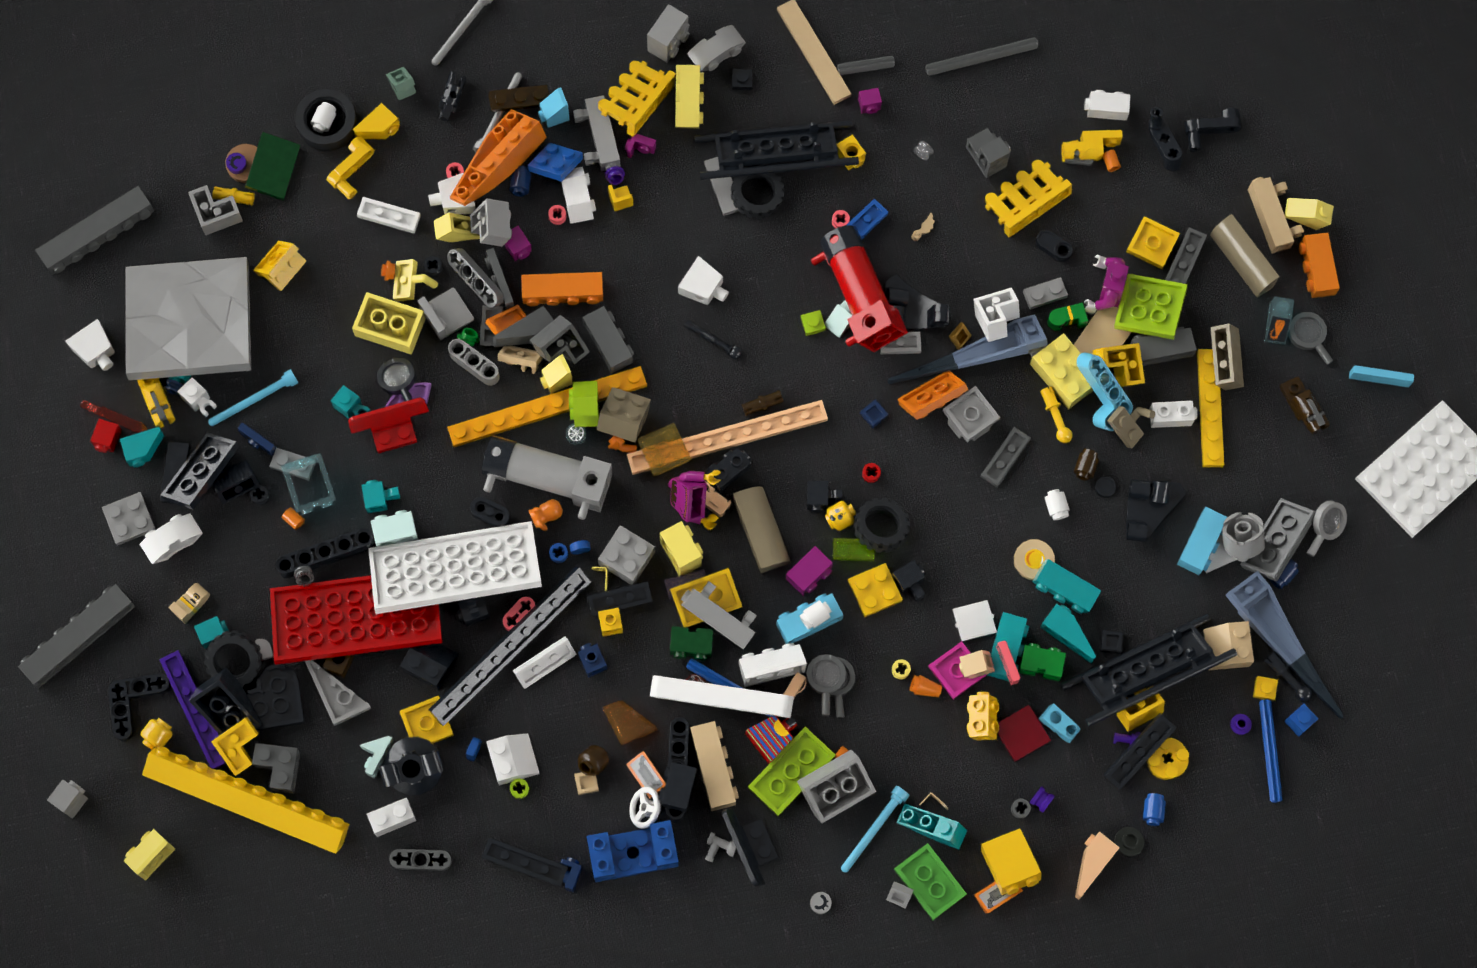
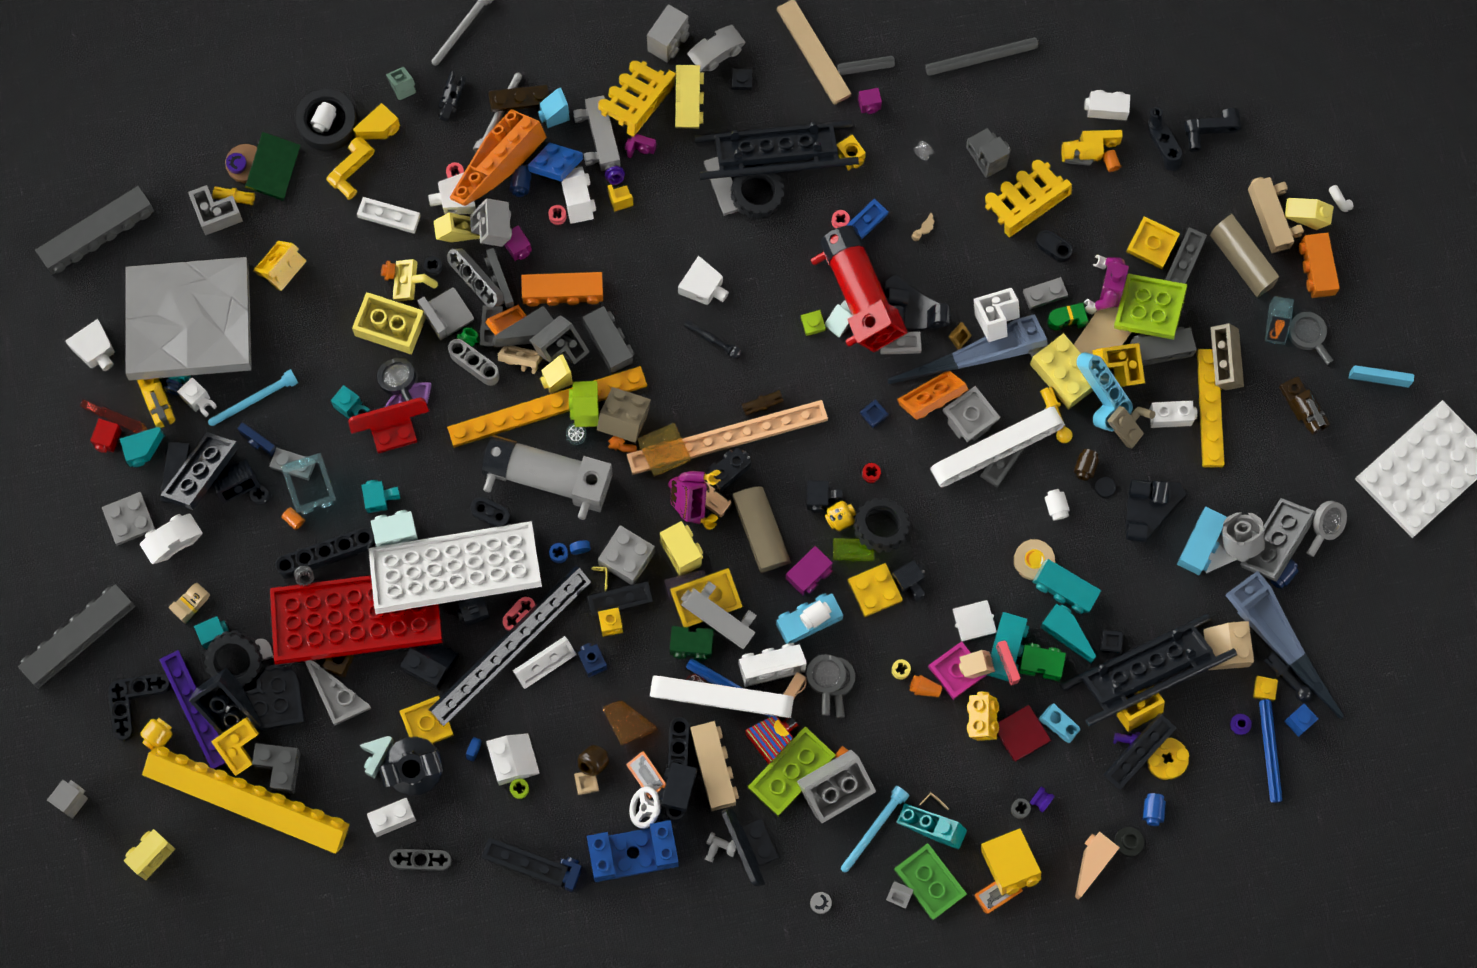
(546, 512): orange animal -> none
(997, 446): none -> white beam
(1337, 196): none -> white arm

